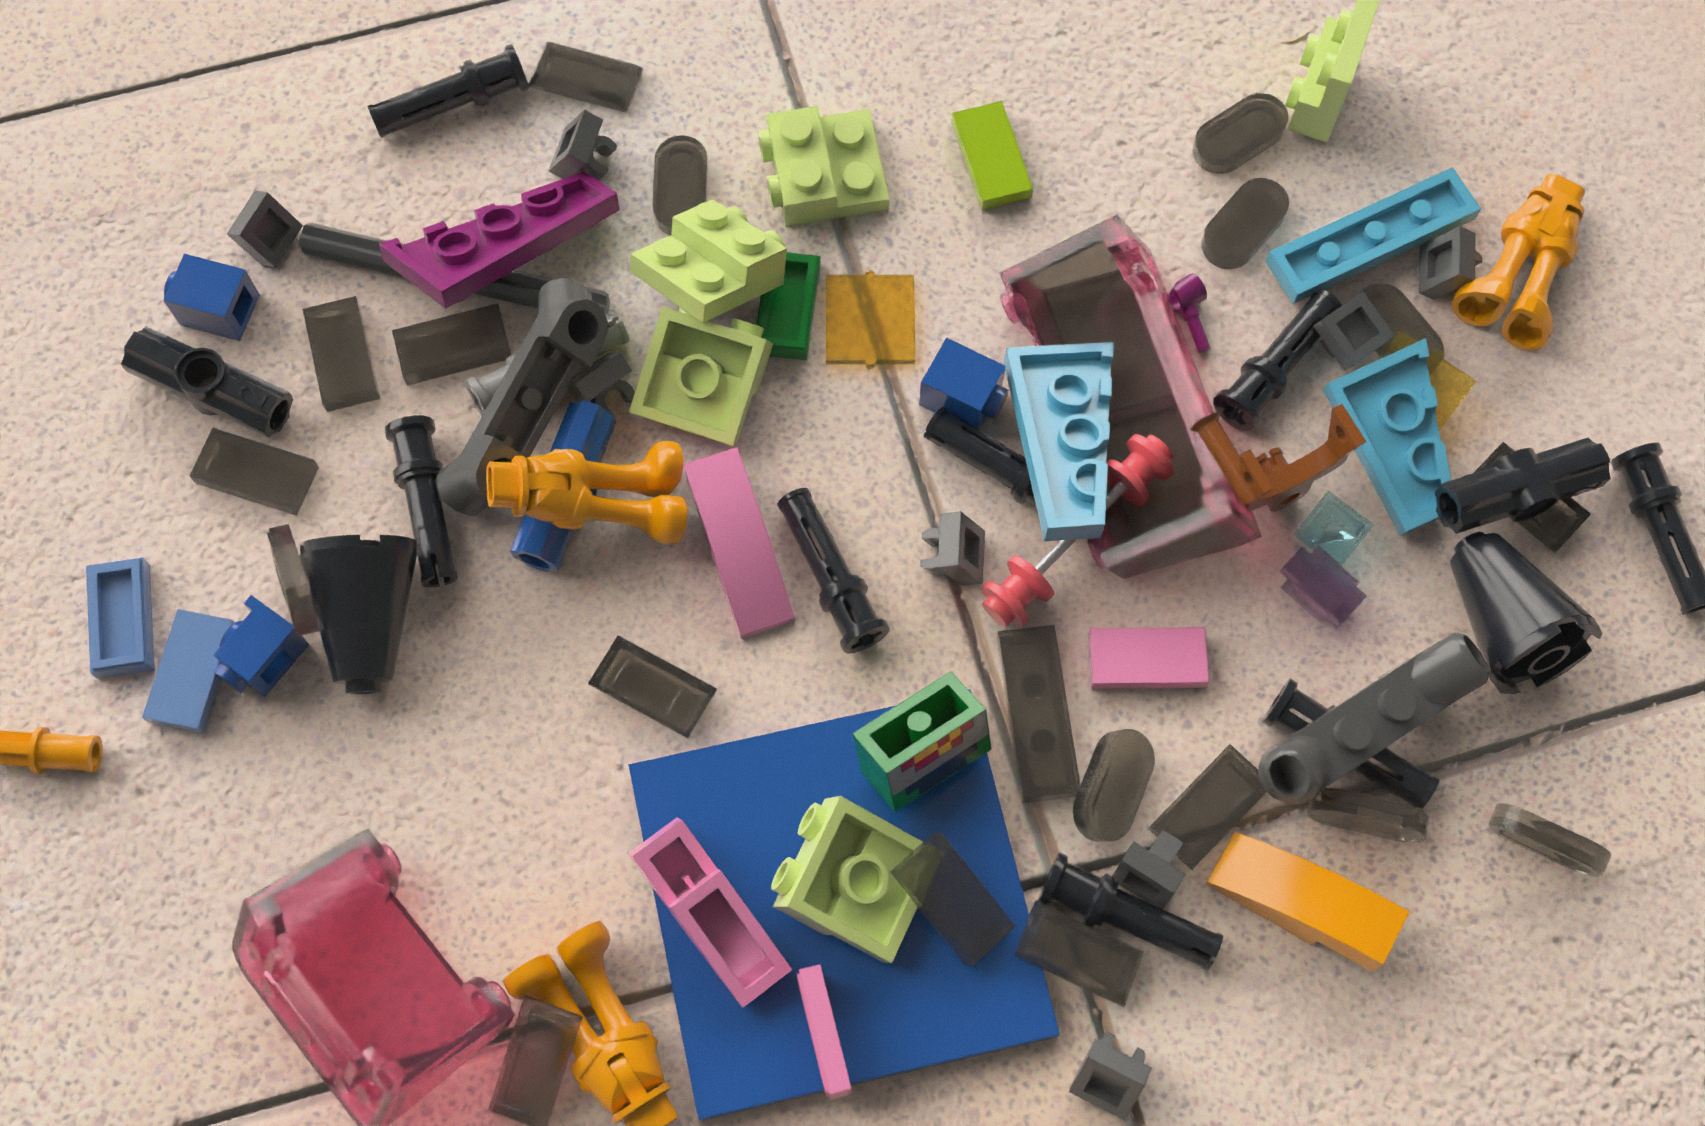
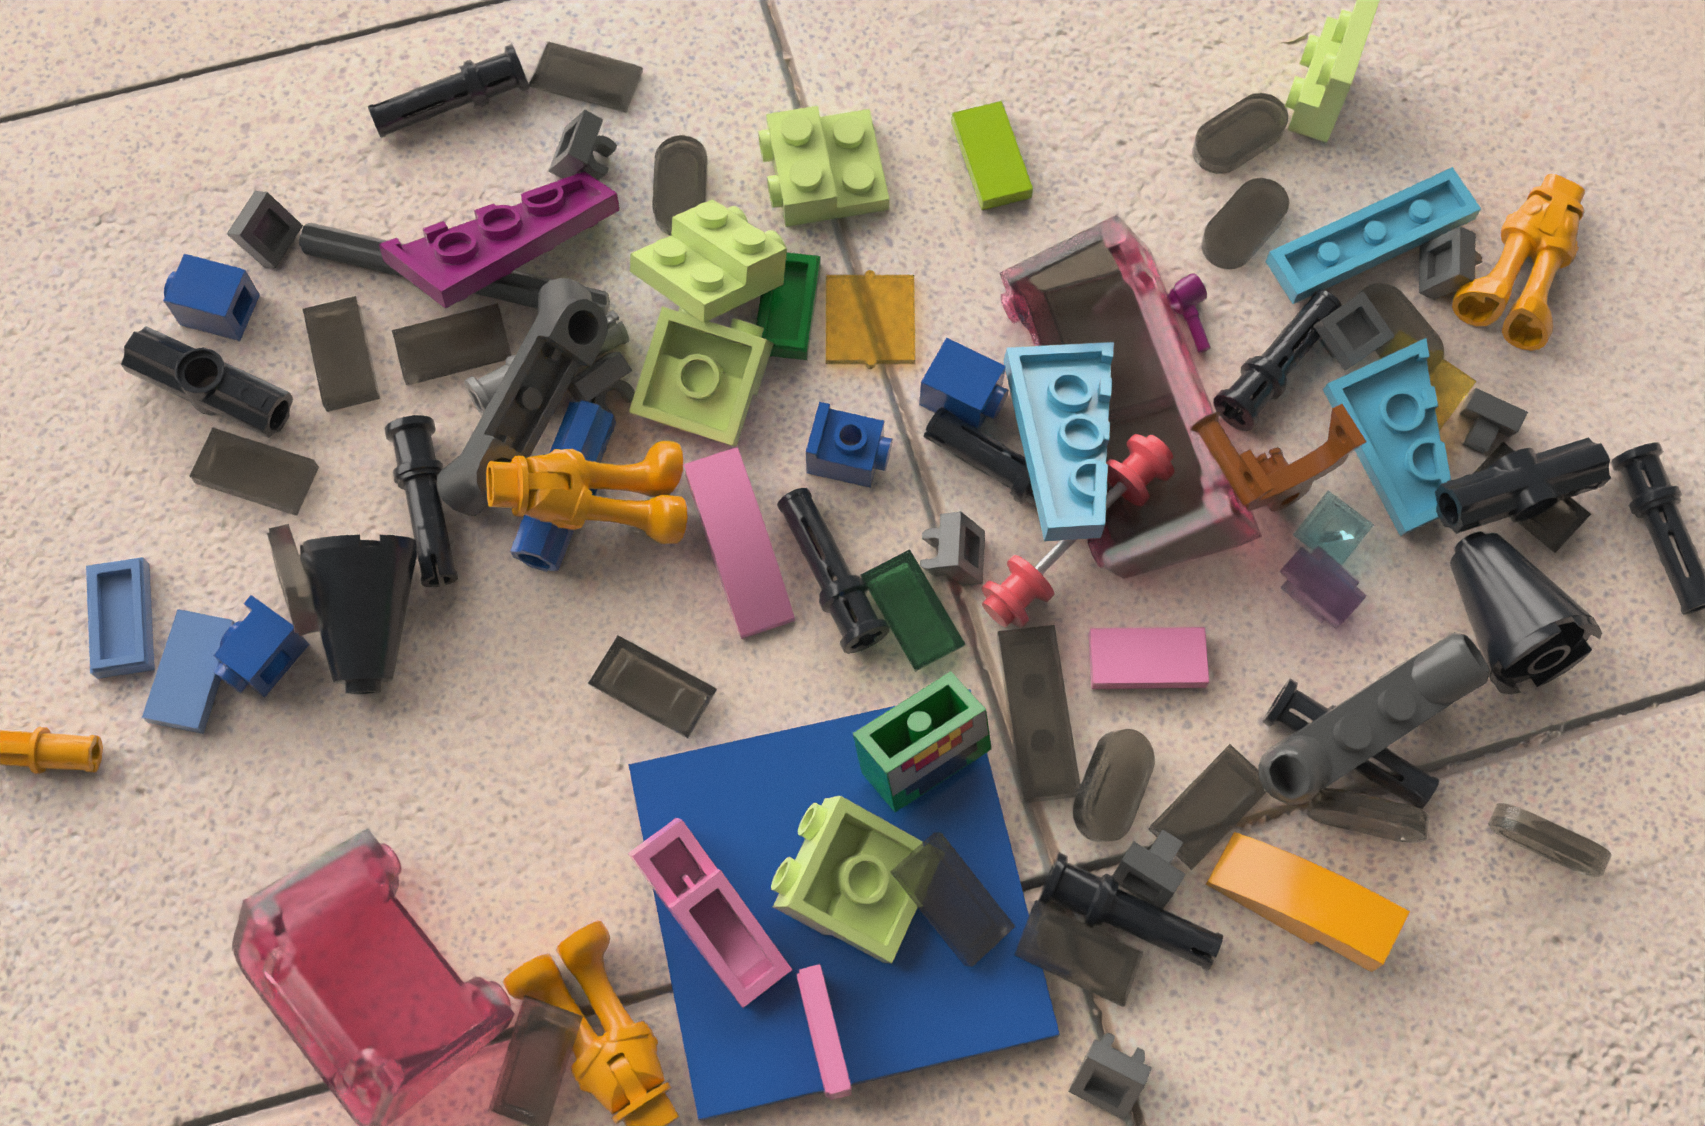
(837, 461): none -> blue brick
(912, 610): none -> clear green tile
(1490, 417): none -> dark grey tile

